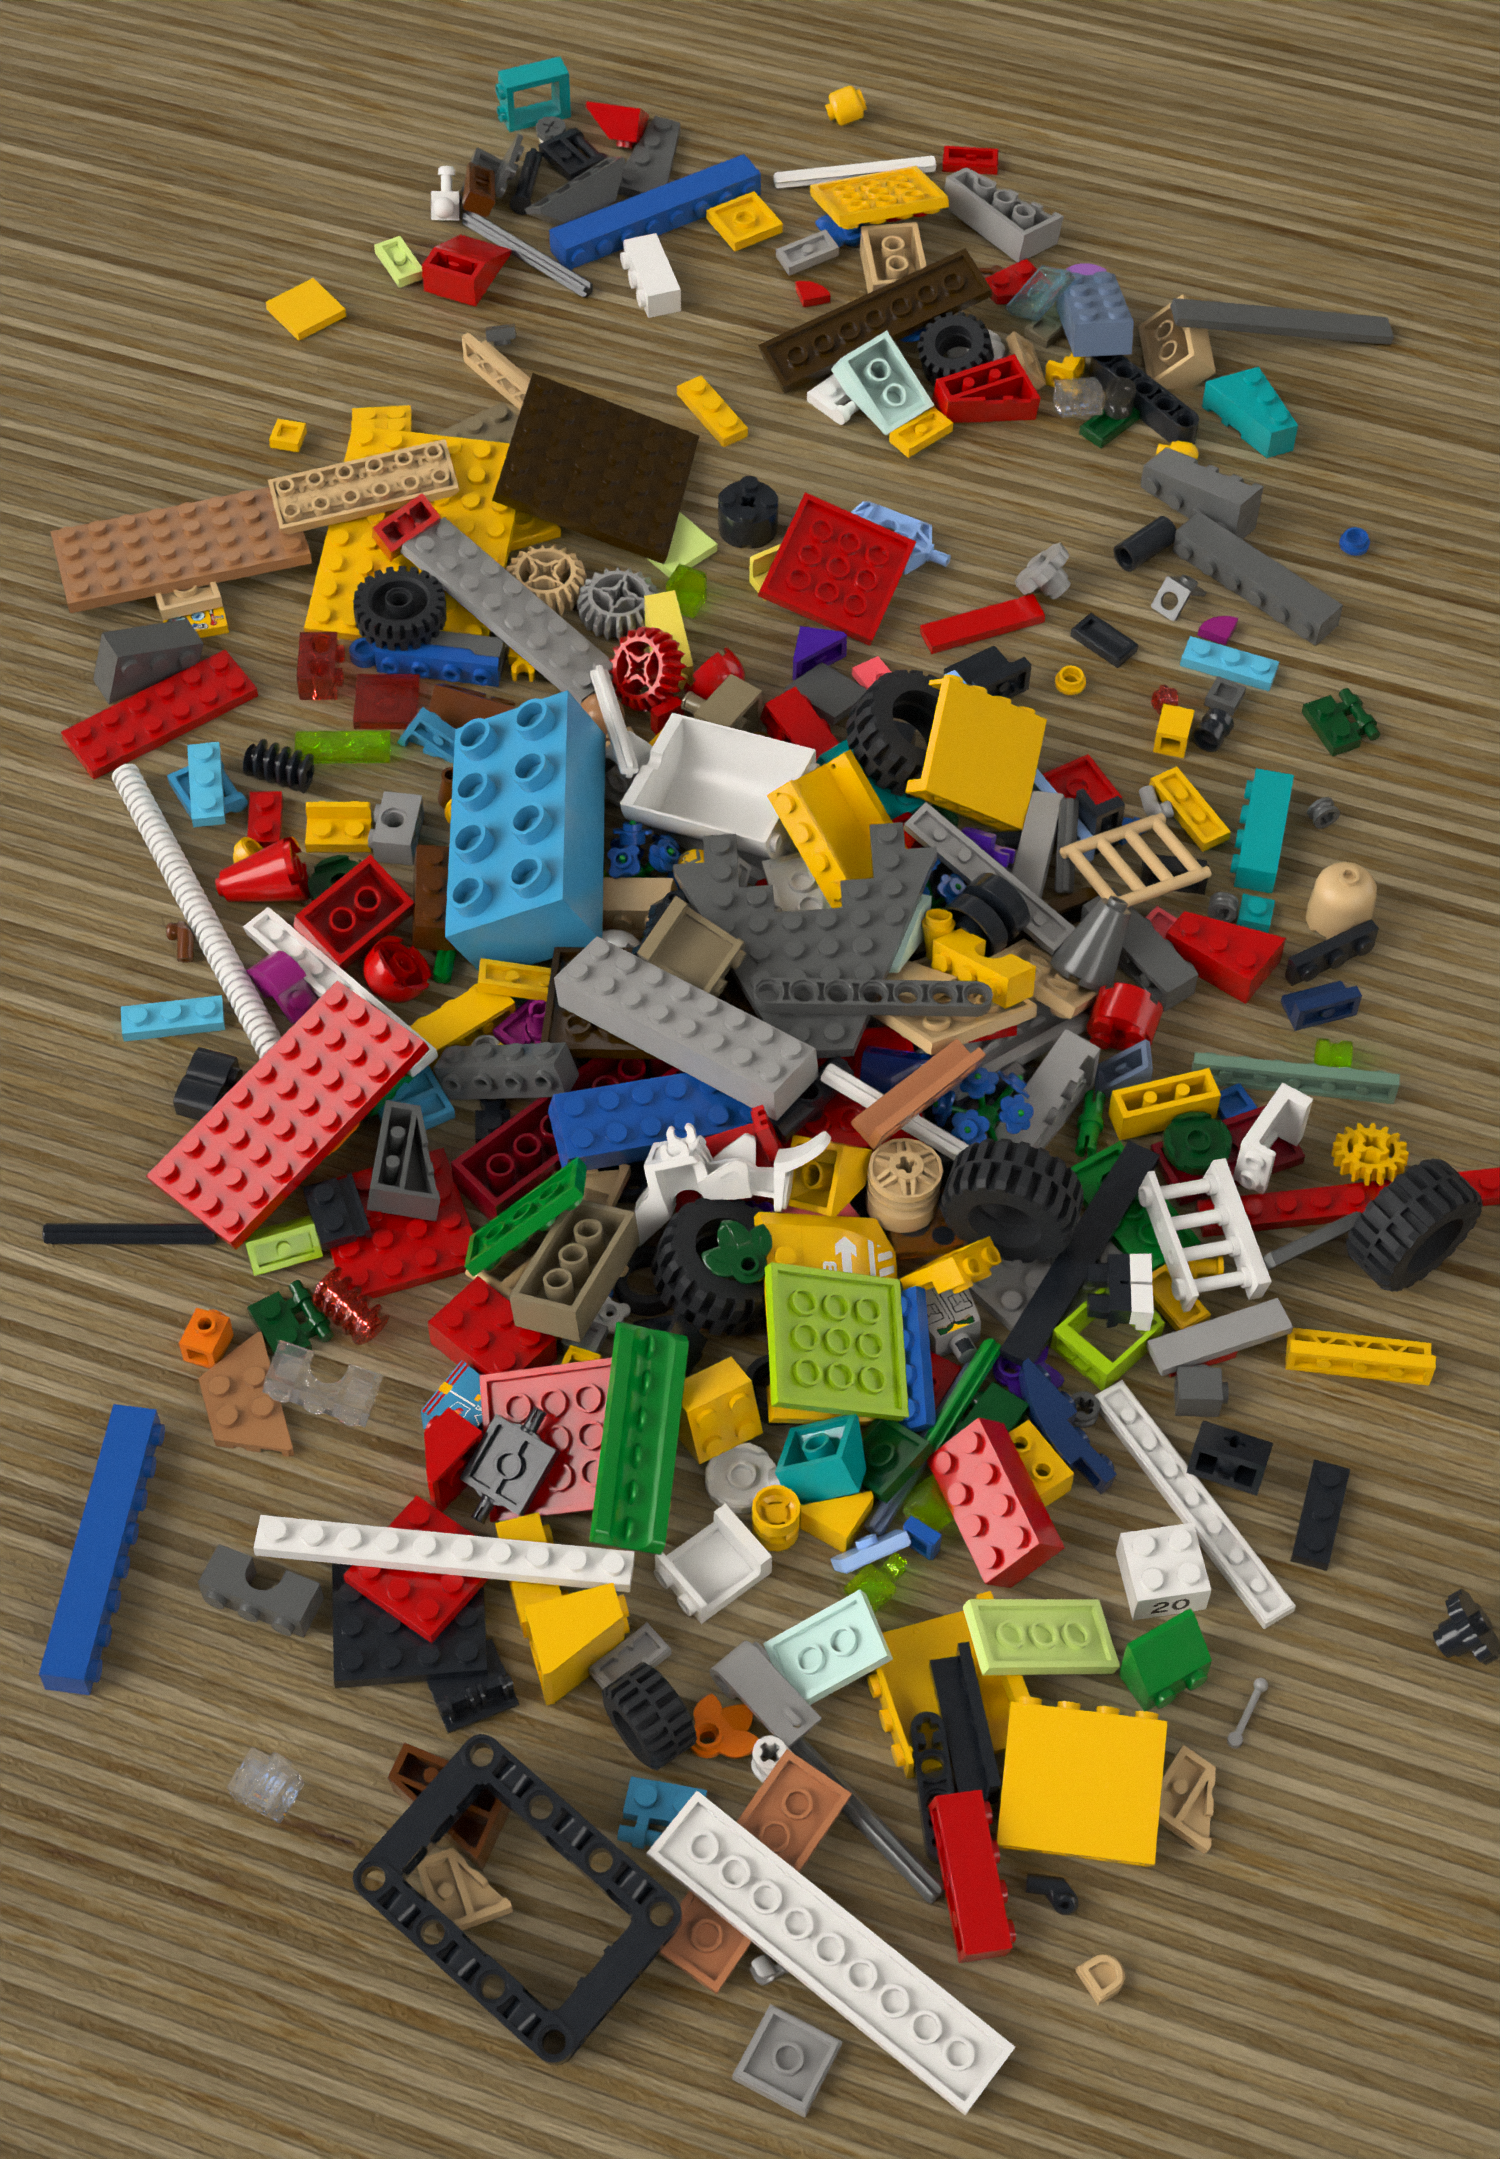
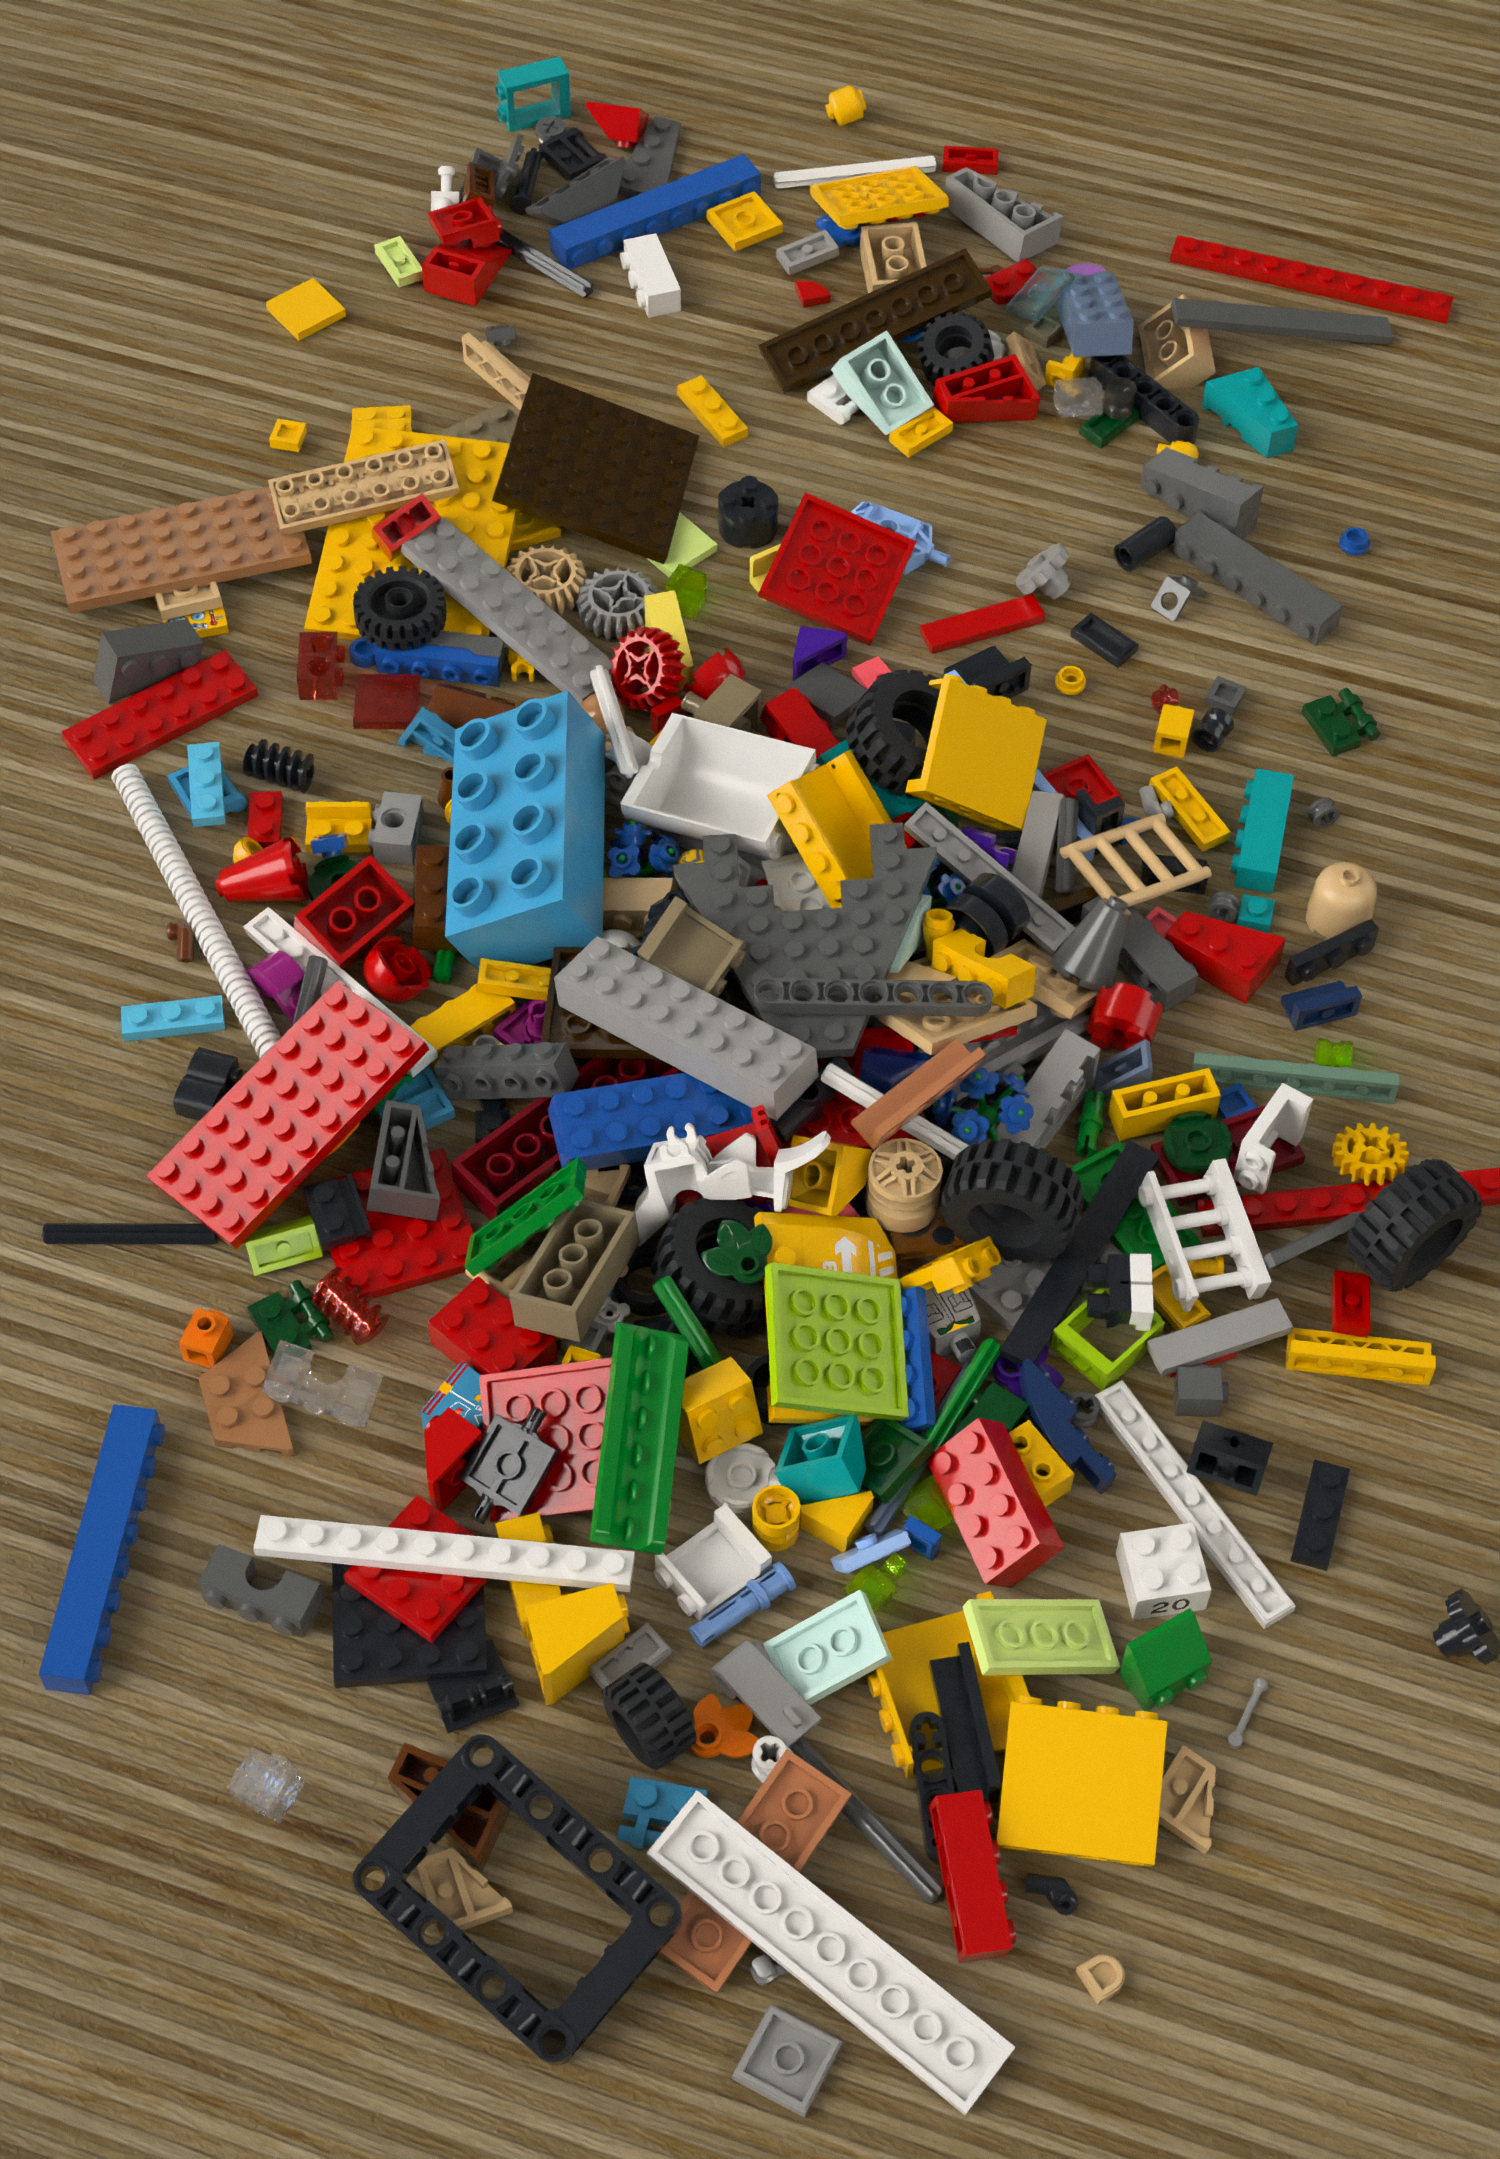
(311, 985): none -> dark grey axle
(329, 845): none -> blue plate
(345, 746): clear neon green plate -> none
(466, 221): none -> red plate
(686, 1322): none -> green axle
(757, 1595): none -> medium blue pin
(1218, 629): magenta tile -> none
(1229, 663): medium azure plate -> none
(1312, 279): none -> red plate
(1350, 1303): none -> red plate

